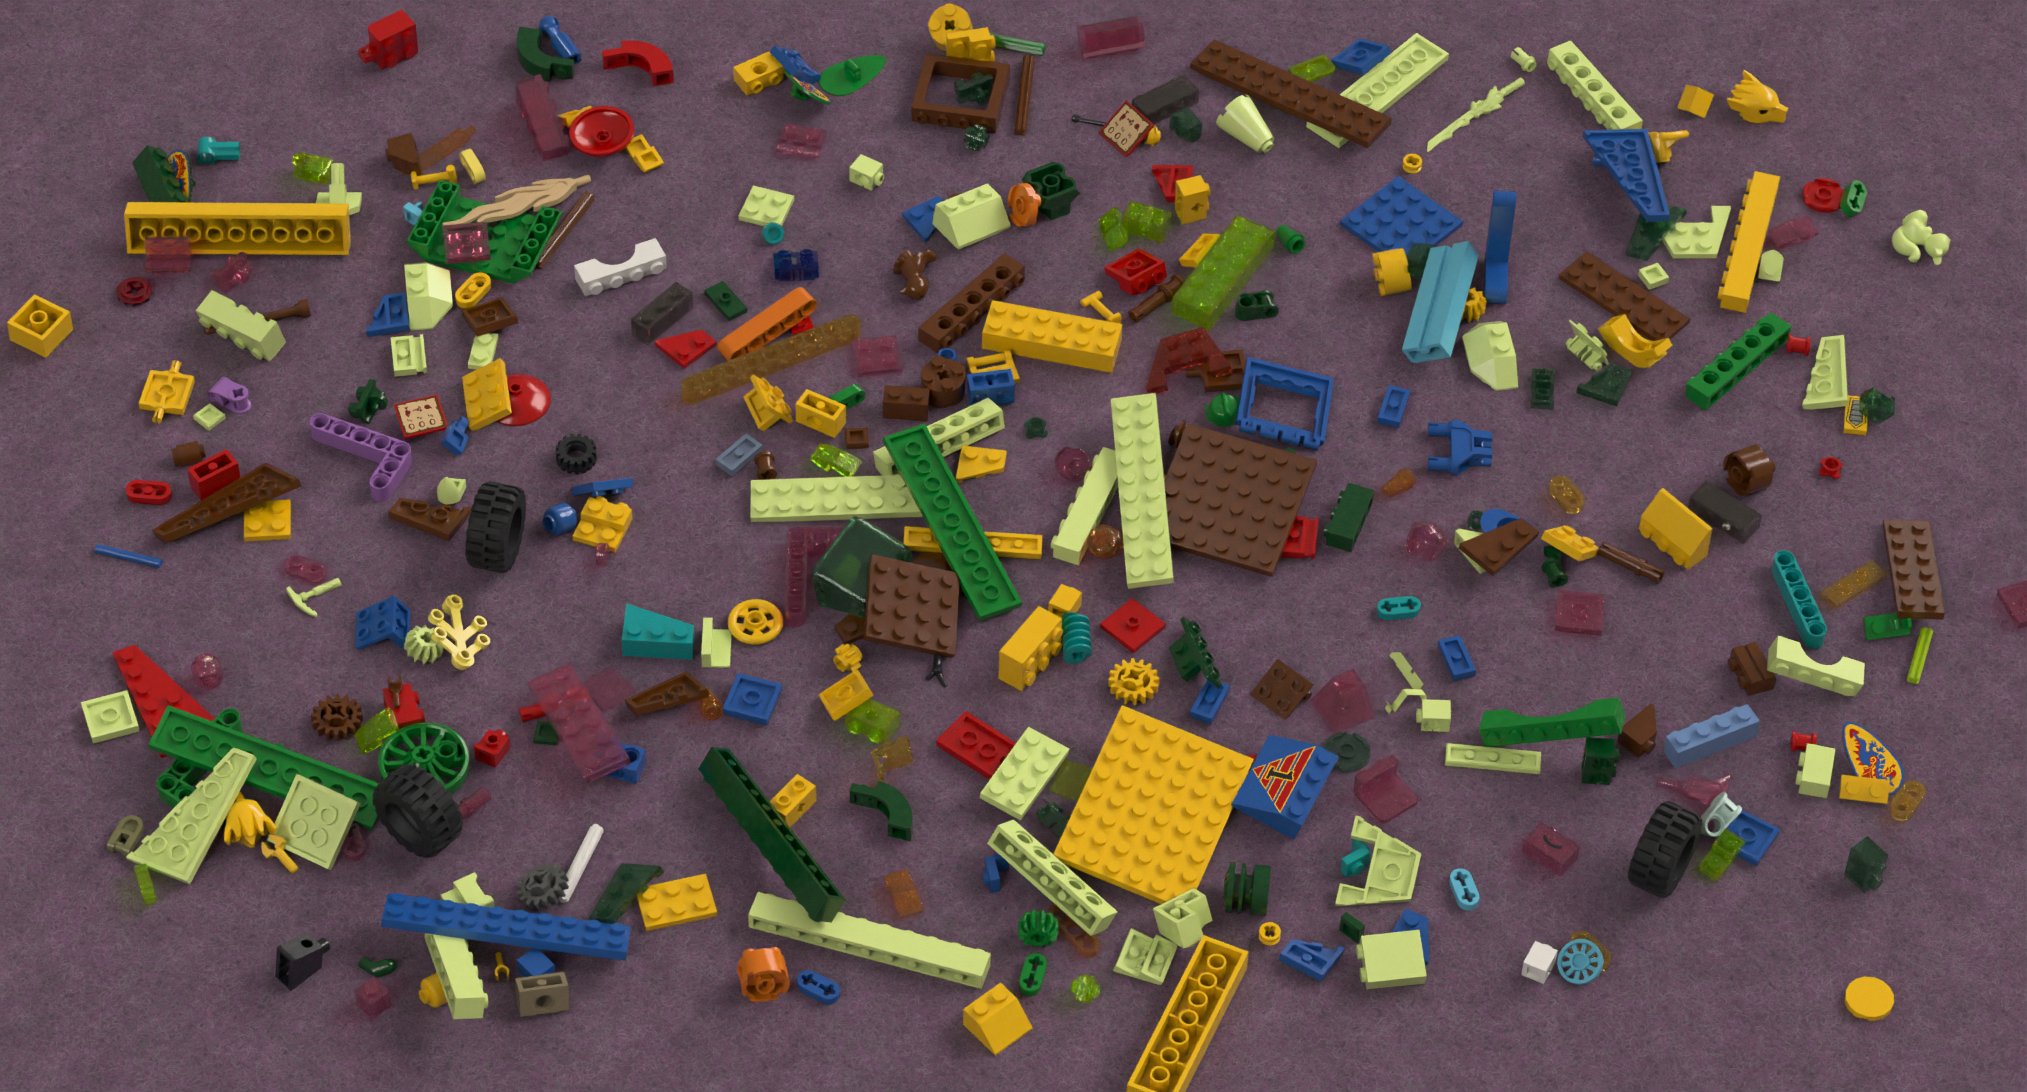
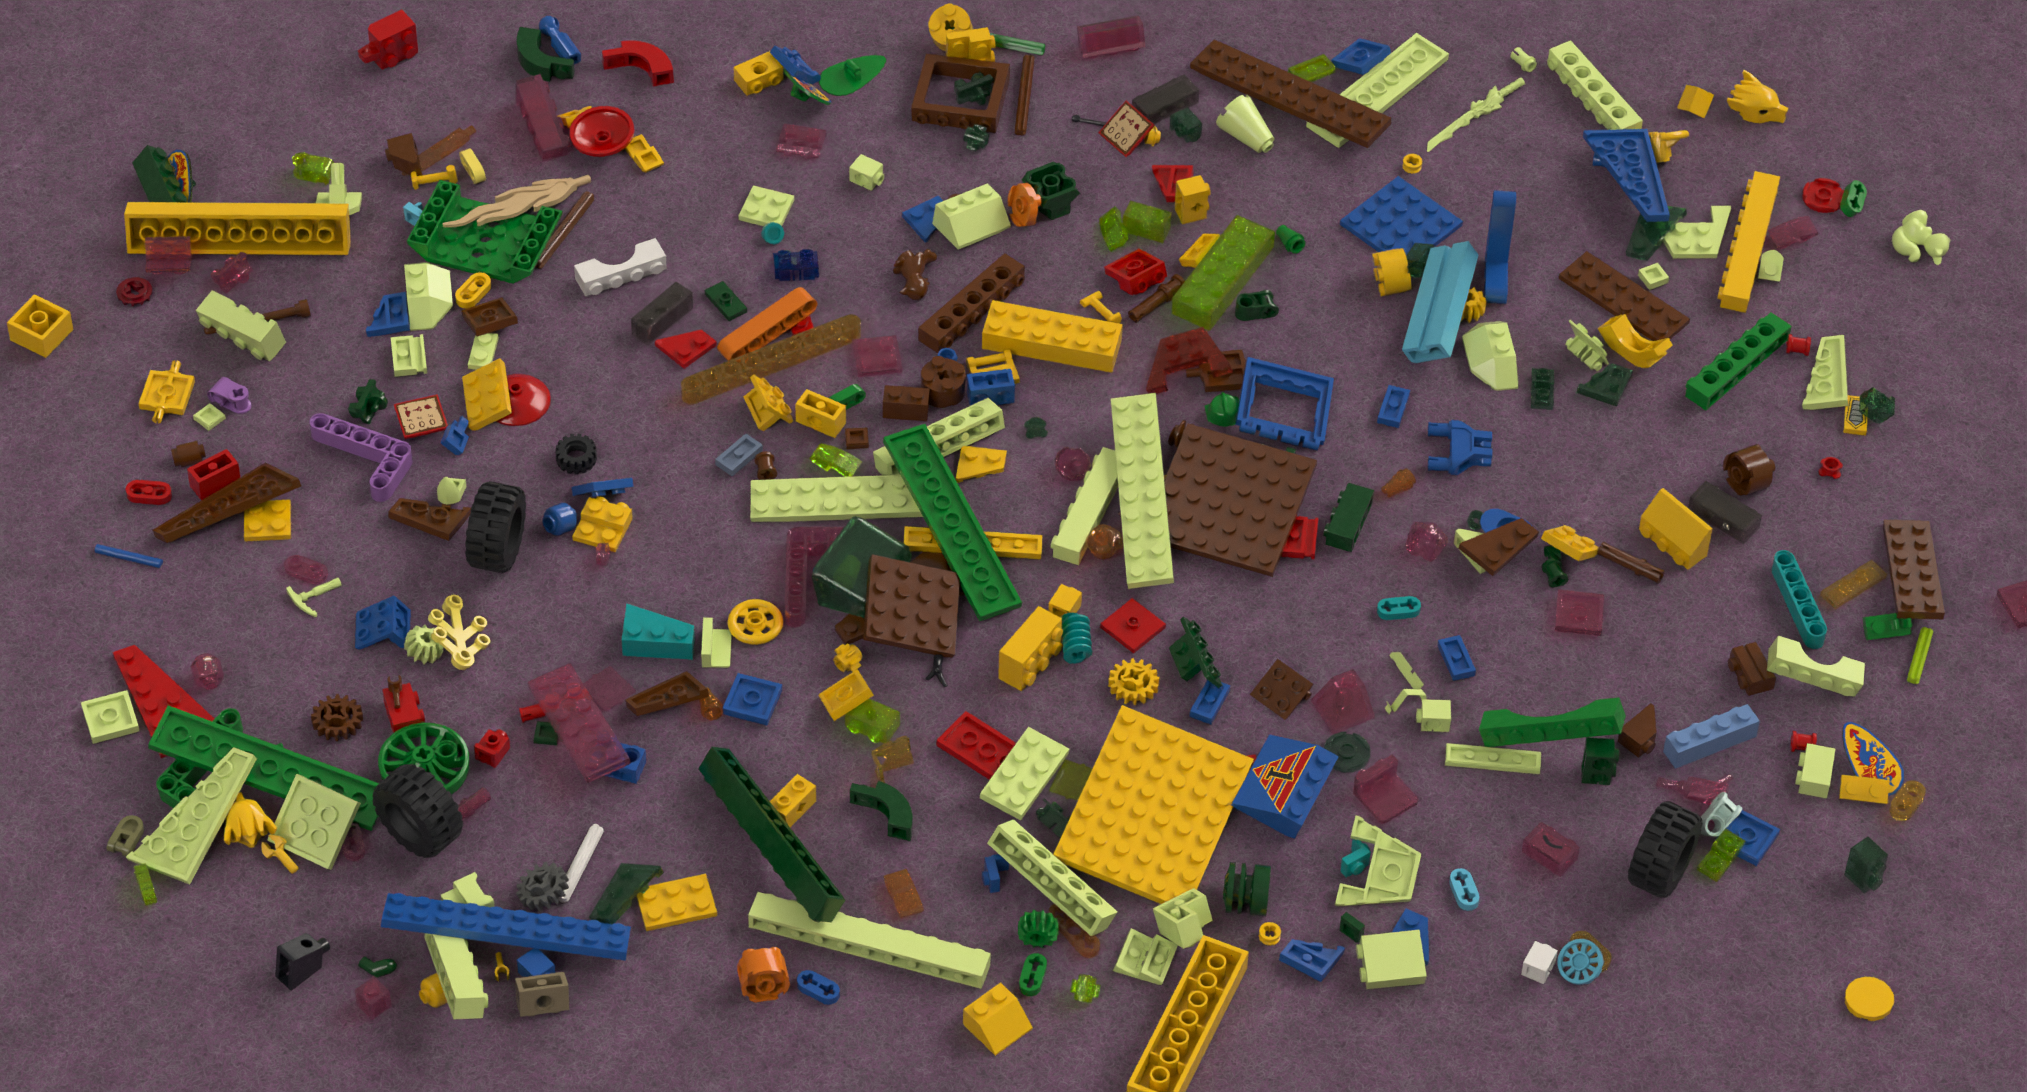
(209, 150): teal piece -> none
(374, 730): clear neon green slope -> none
(466, 242): clear pink plate -> none
(1568, 495): clear yellow plate -> none

